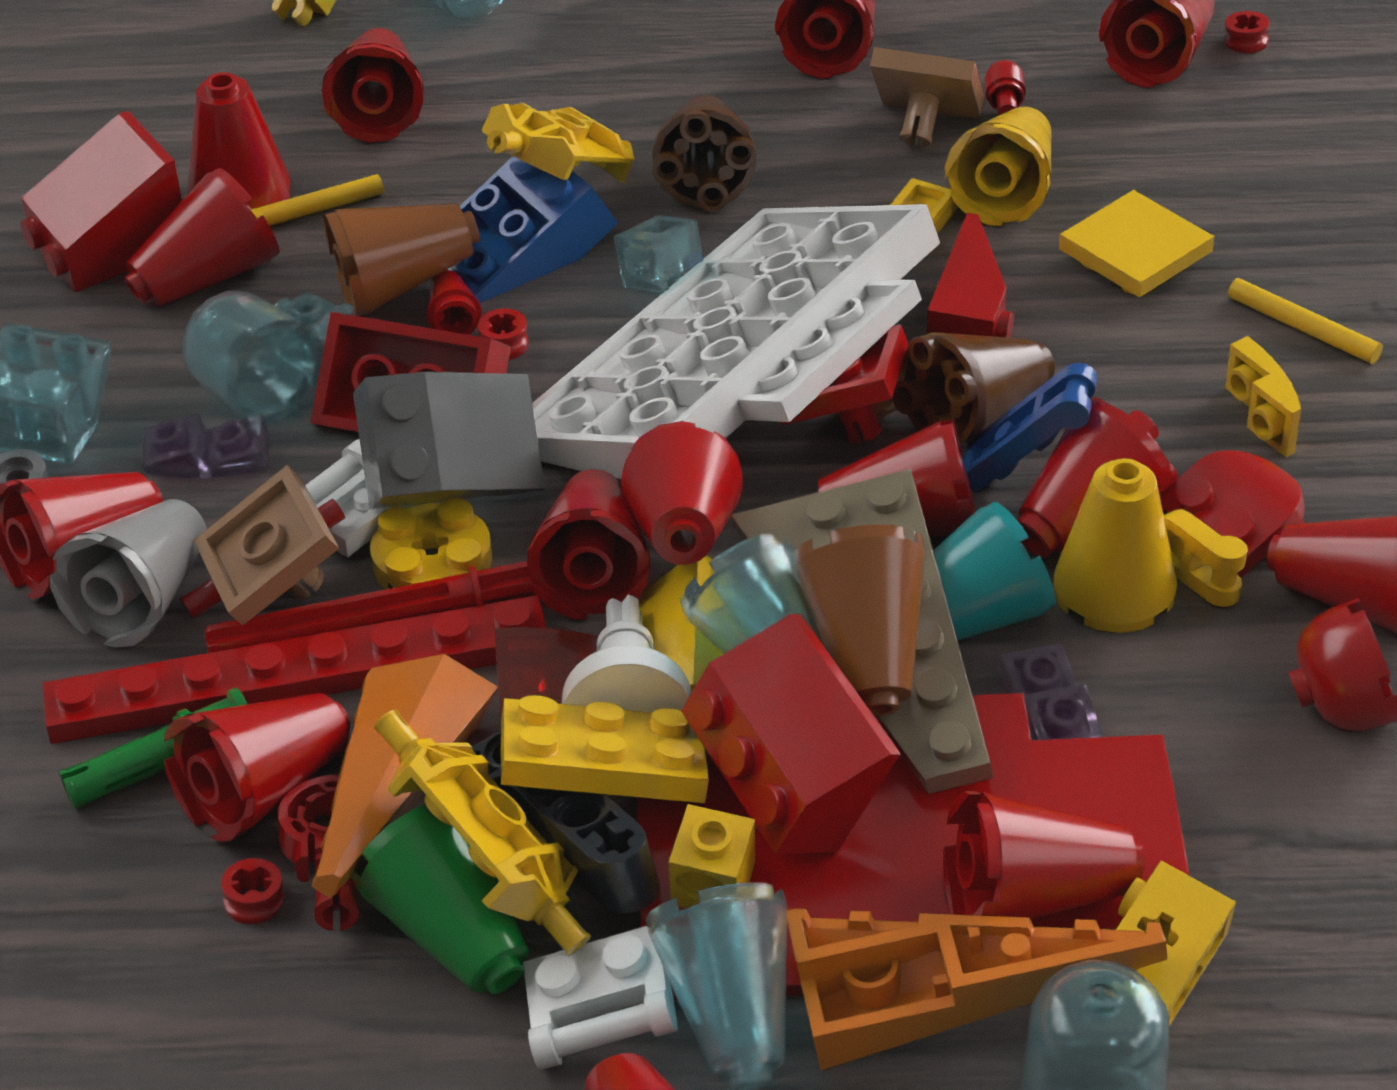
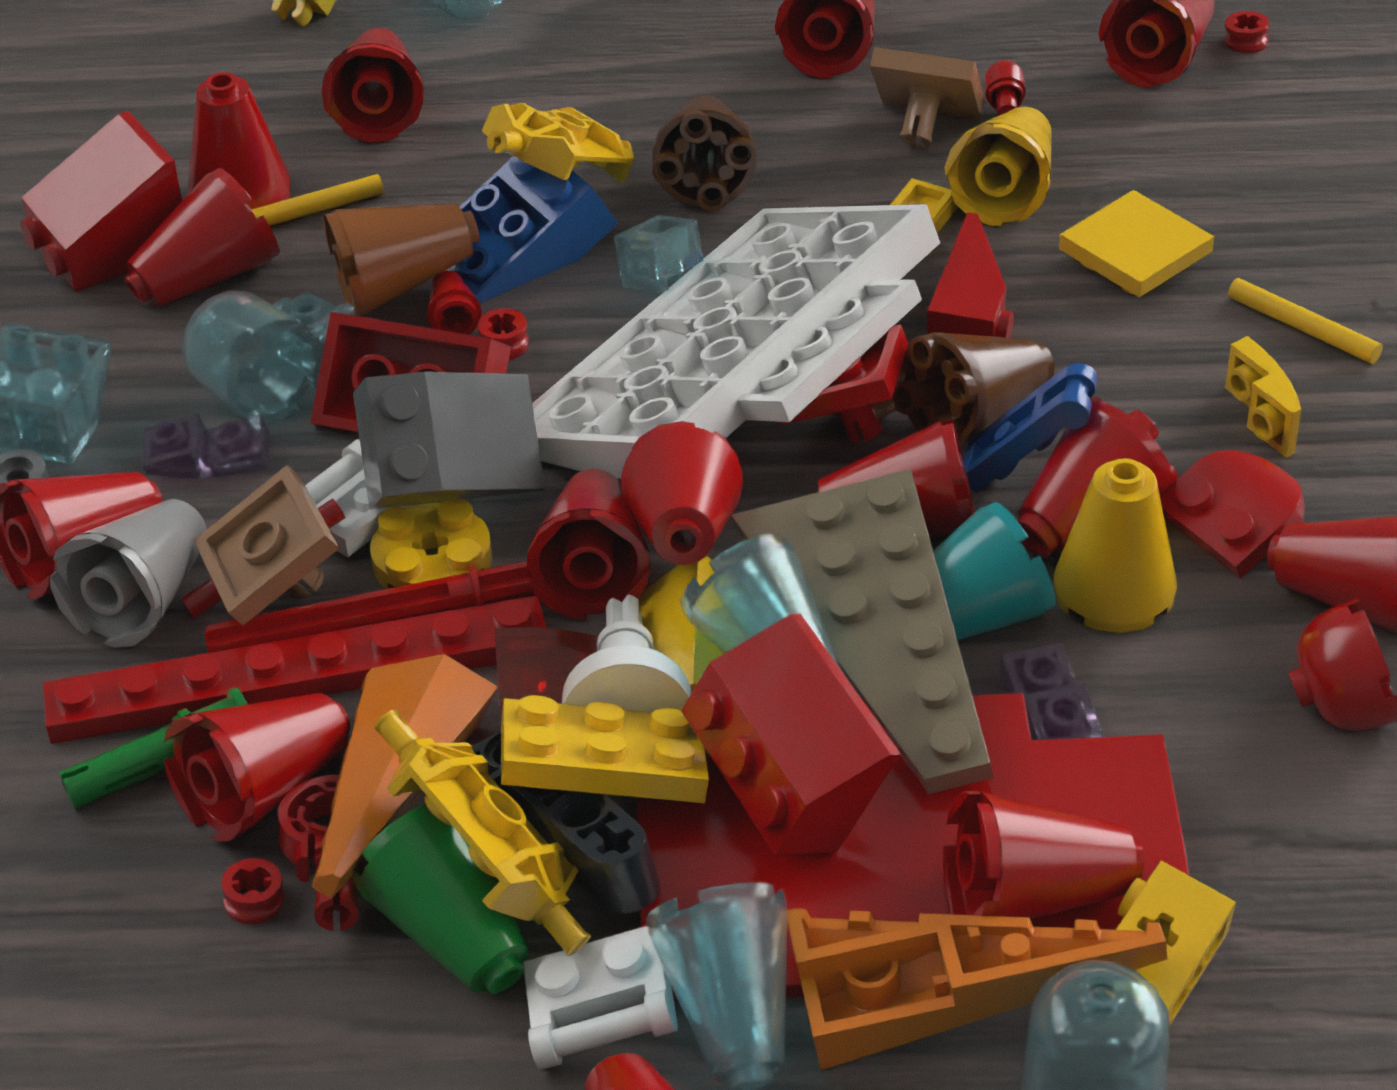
(710, 852): yellow brick -> none
(868, 607): dark orange cone -> none
(1205, 558): yellow plate -> none

